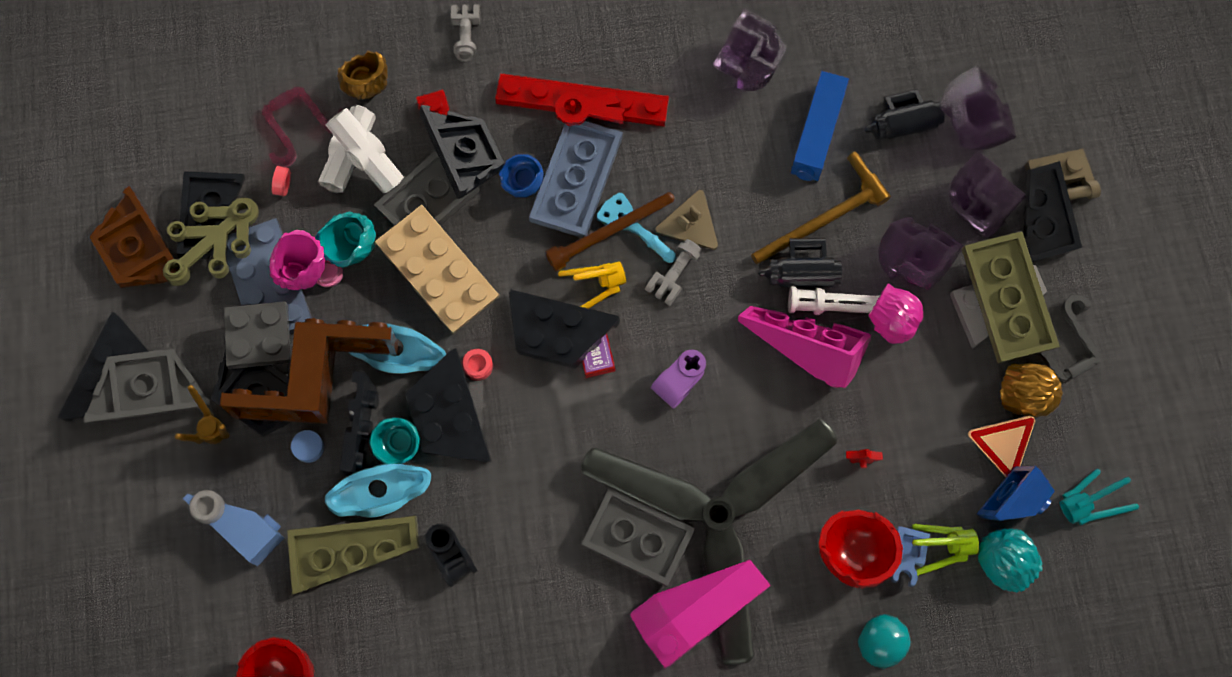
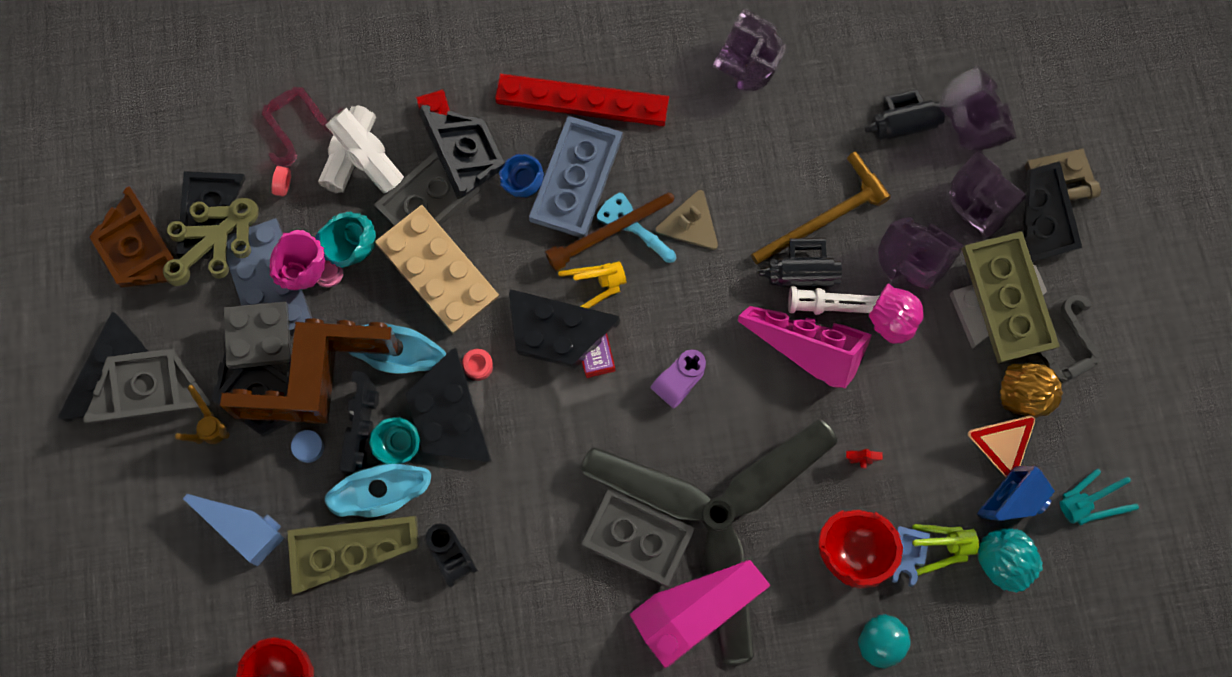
(207, 506): light grey tile -> none
(363, 75): pearl gold hair -> none
(464, 48): light grey hinge -> none
(575, 108): red piece -> none
(688, 250): light grey hinge -> none
(819, 126): blue brick -> none

